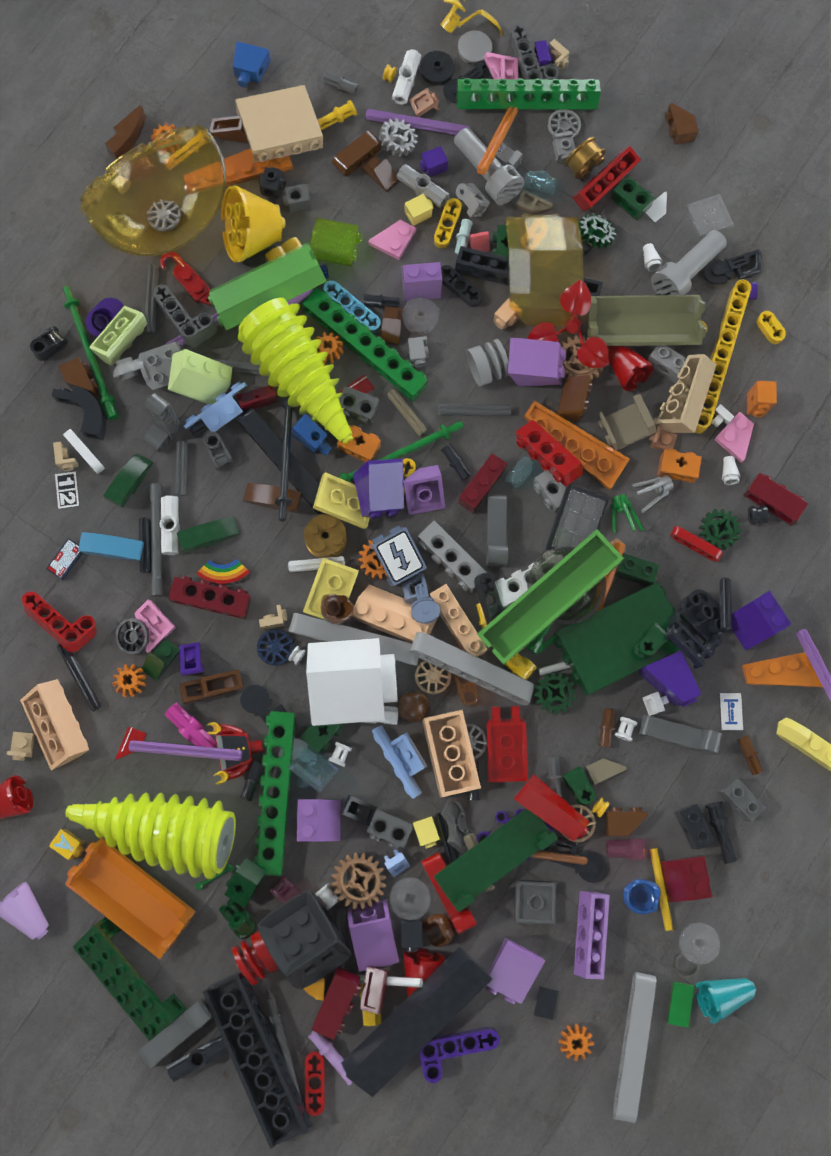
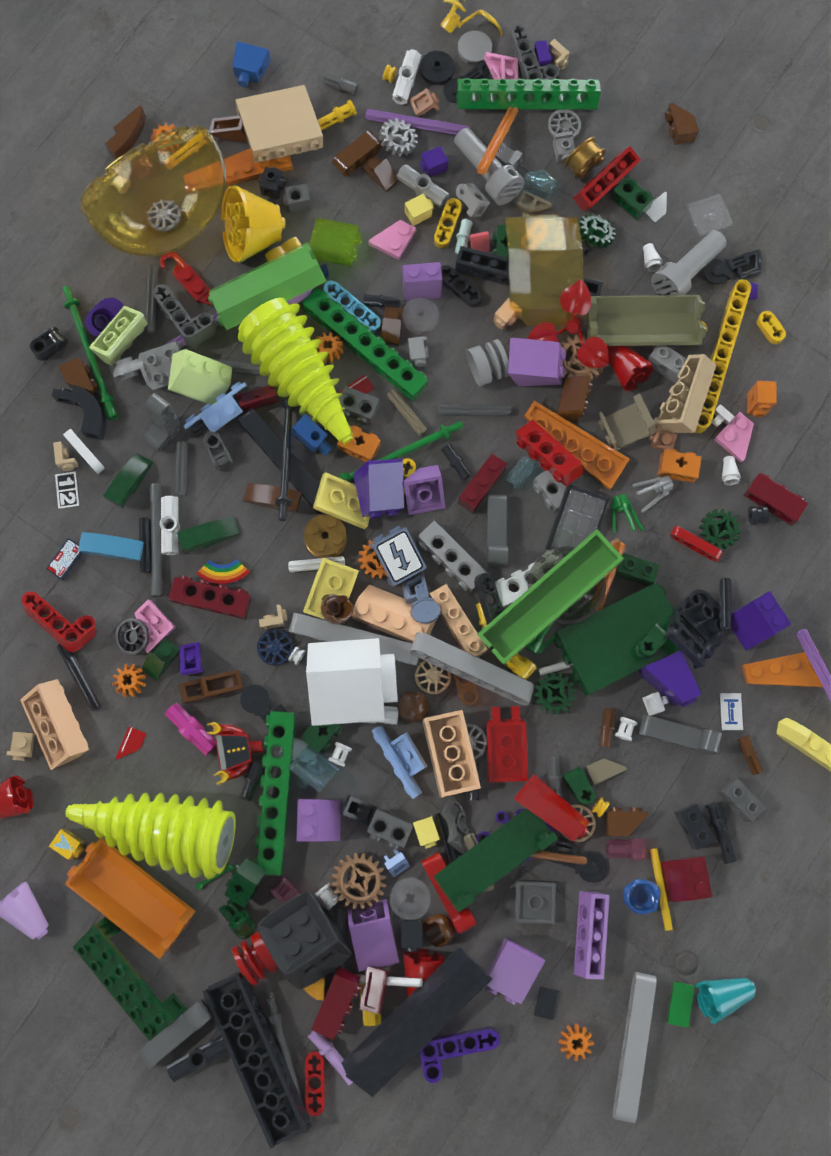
(186, 750): medium lavender axle -> none
(710, 943): clear plate -> none

